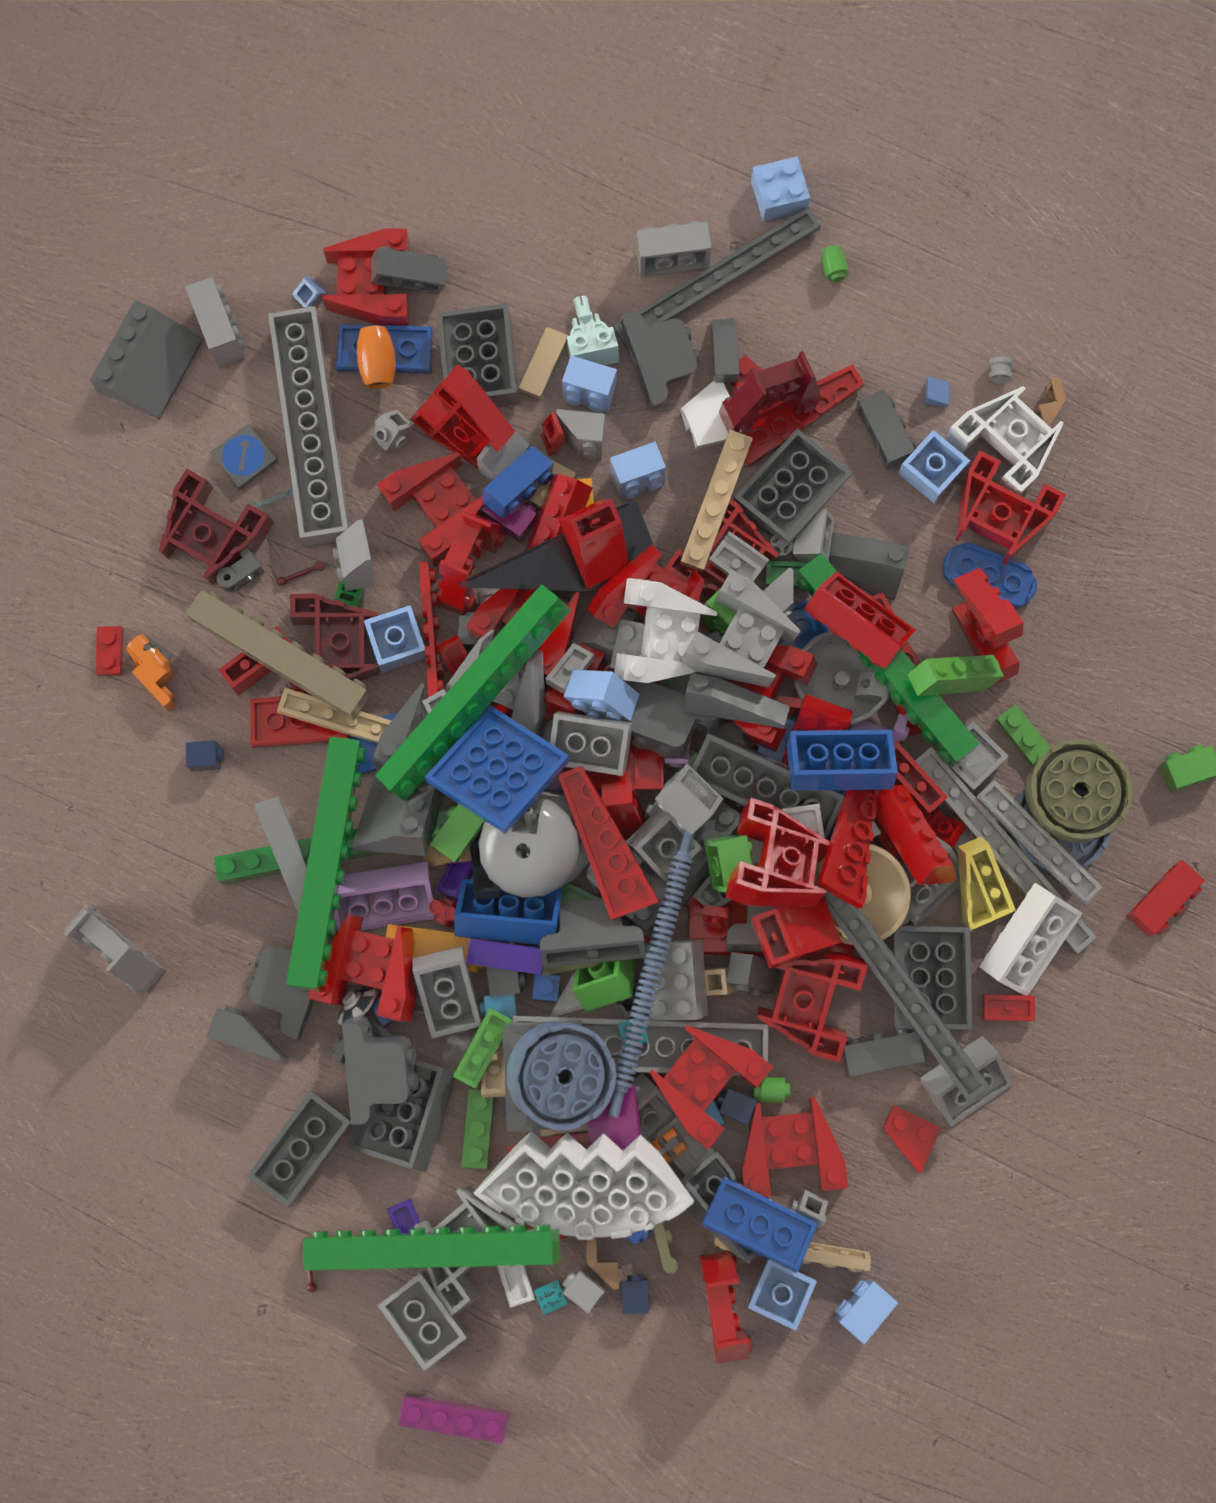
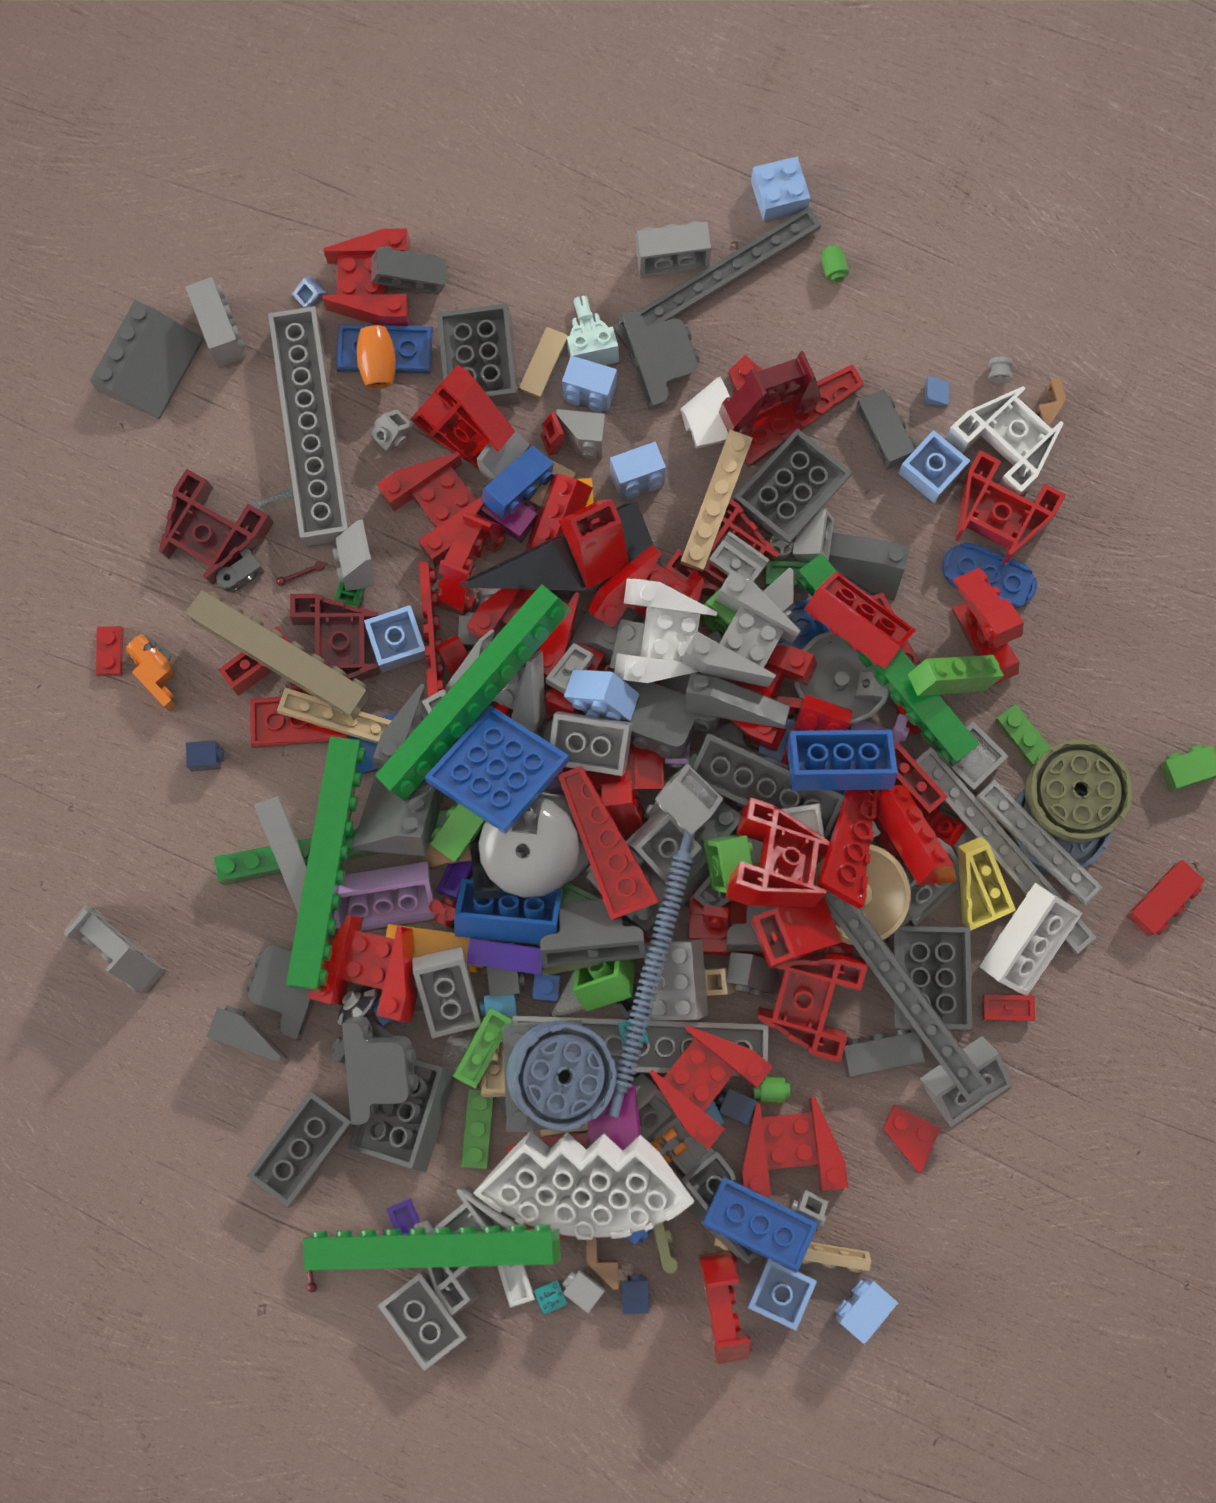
(244, 456): tile -> none
(453, 1418): magenta brick -> none
(725, 350): dark grey slope -> none

